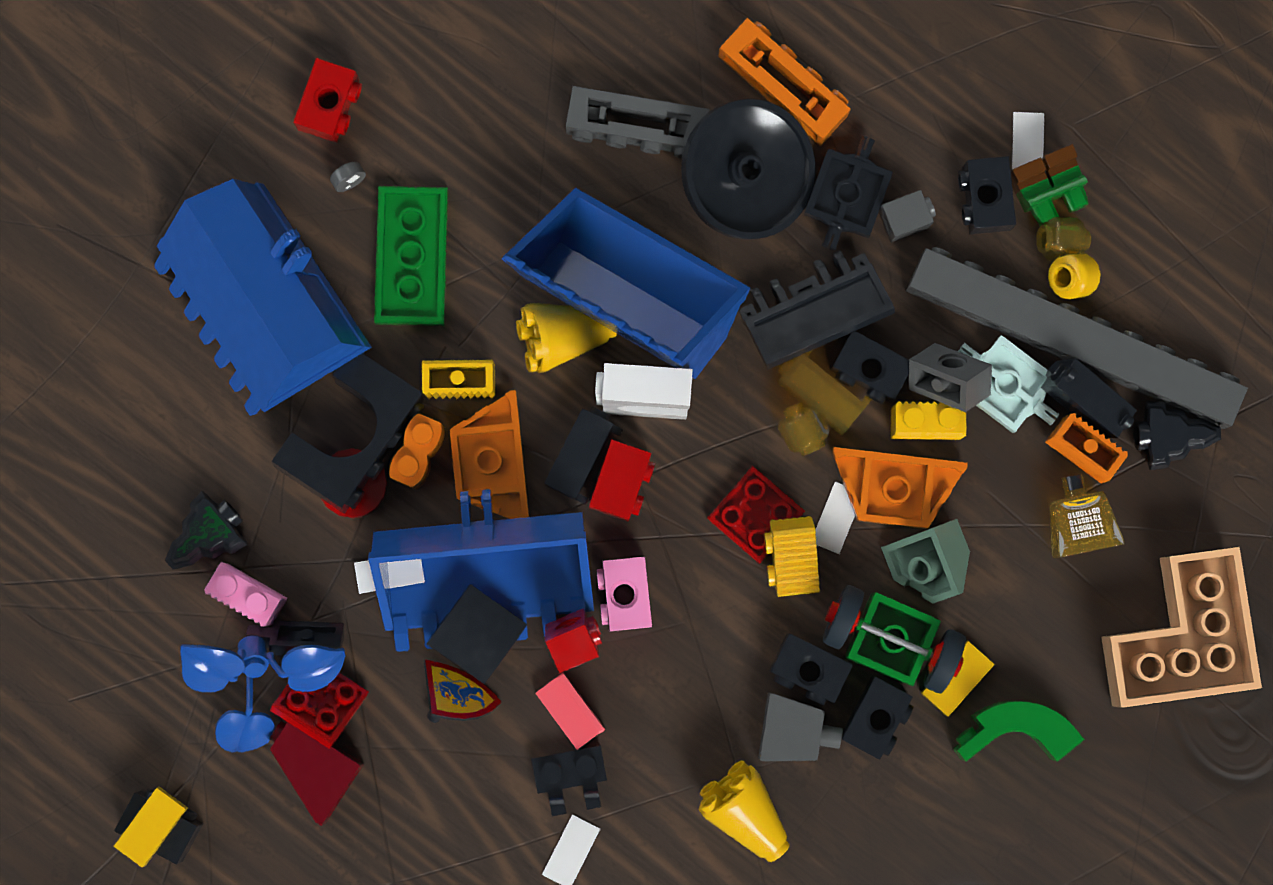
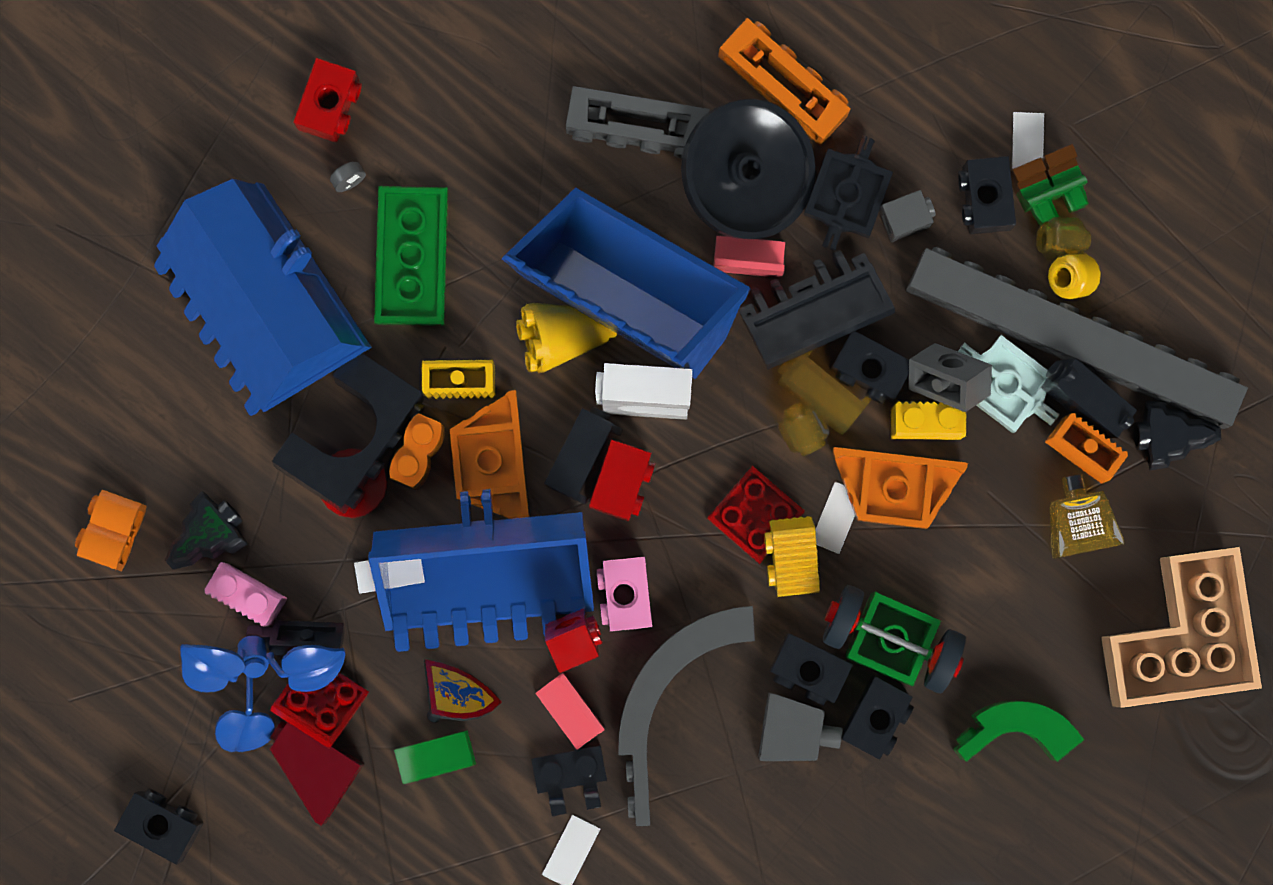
(110, 530): none -> orange brick
(150, 827): yellow tile -> none
(435, 757): none -> green slope
(476, 634): black slope -> none
(670, 658): none -> dark grey arch
(745, 811): yellow cone -> none
(749, 256): none -> coral panel
(931, 561): sand green slope -> none
(972, 671): yellow tile -> none

